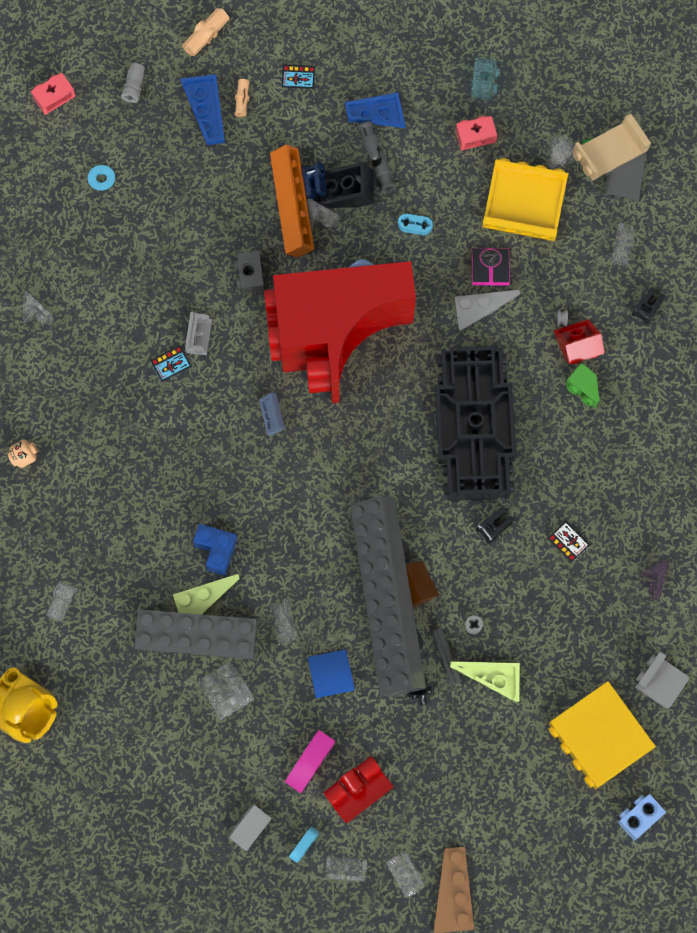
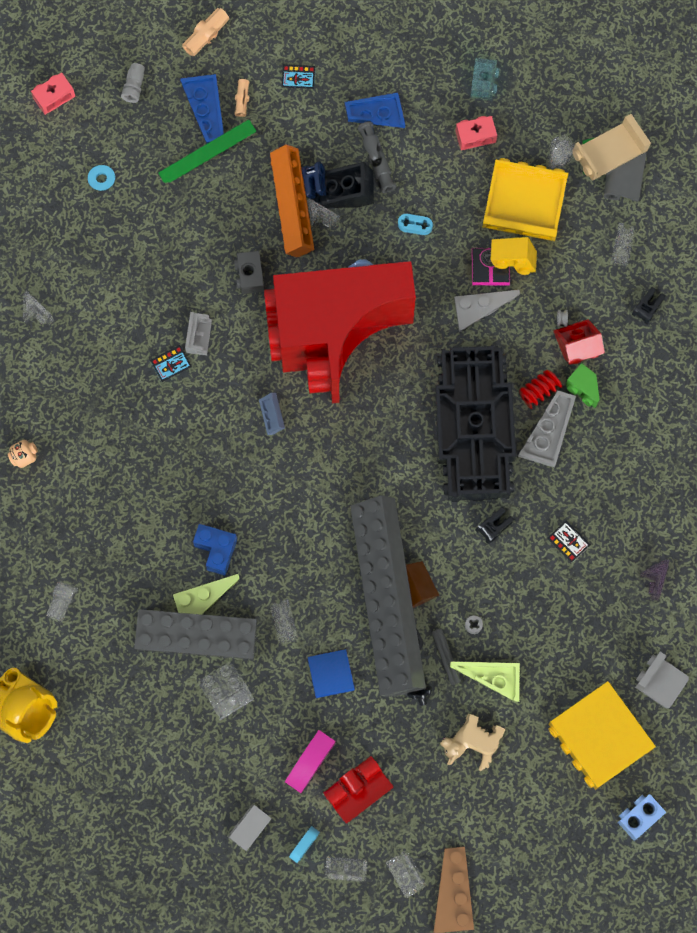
(207, 152): none -> green sticker
(474, 738): none -> tan animal
(514, 252): none -> yellow brick
(539, 387): none -> red piece
(546, 439): none -> light grey wing

